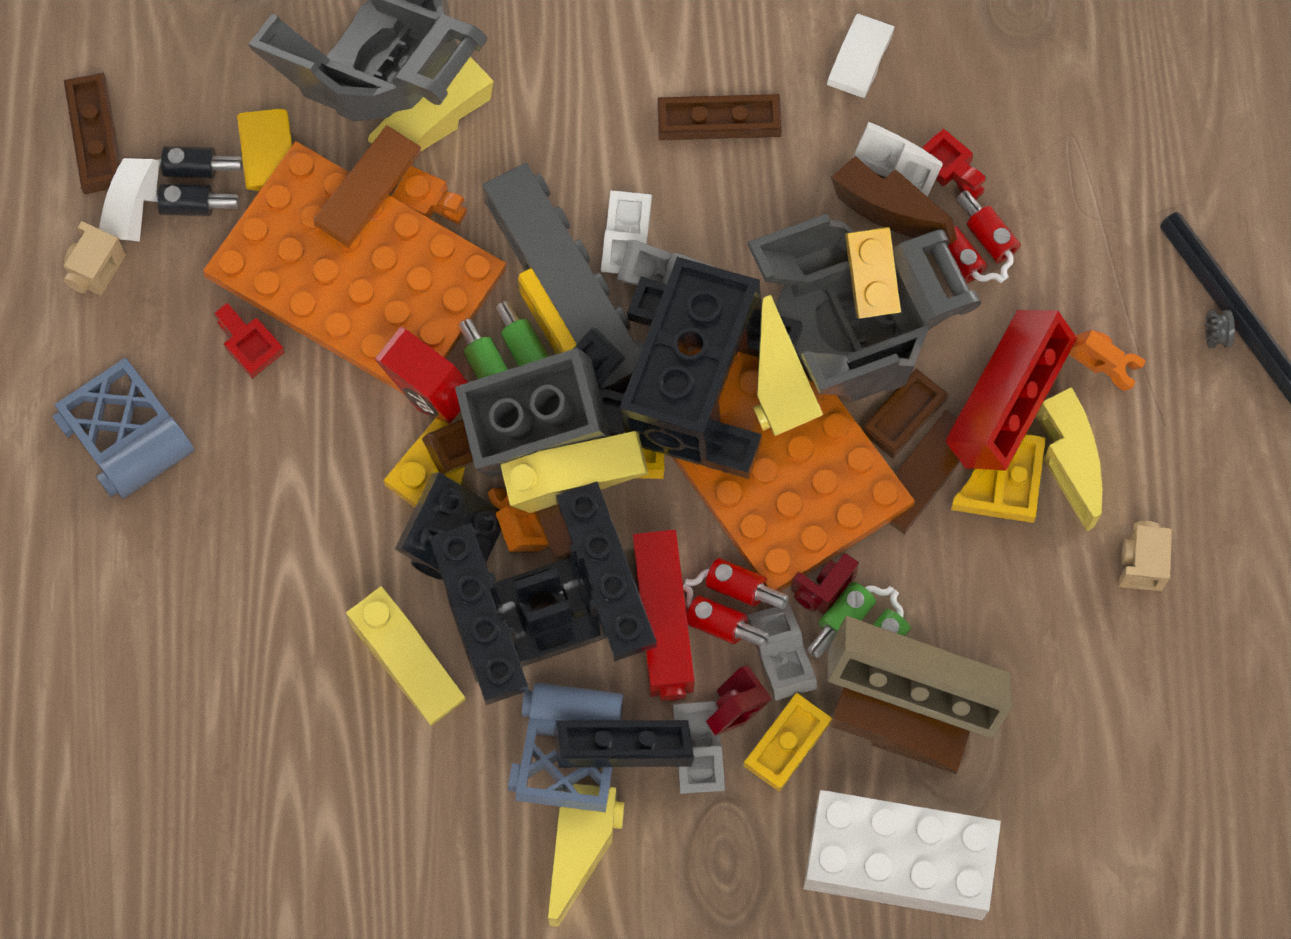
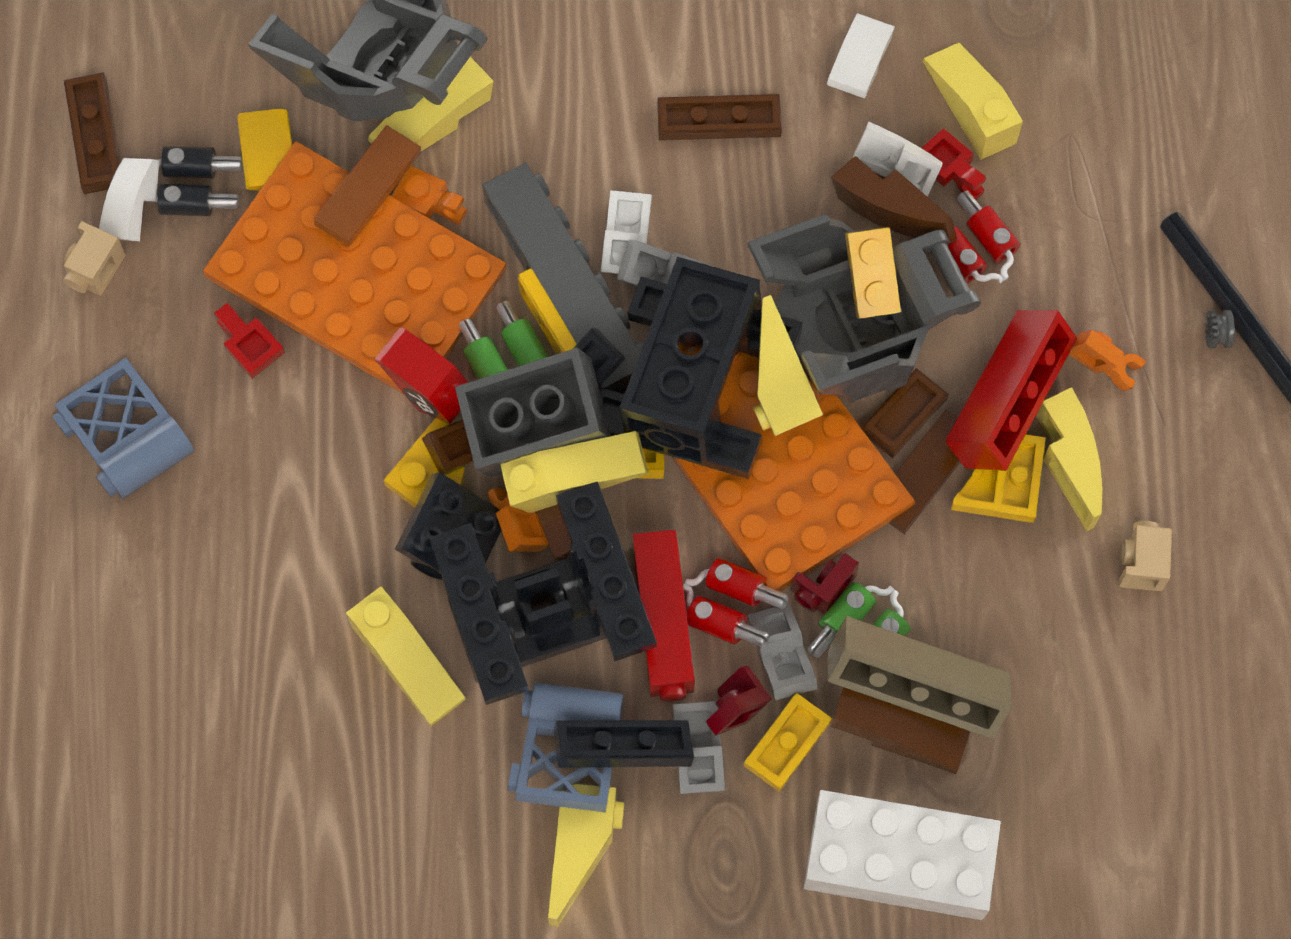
(975, 100): none -> light yellow slope

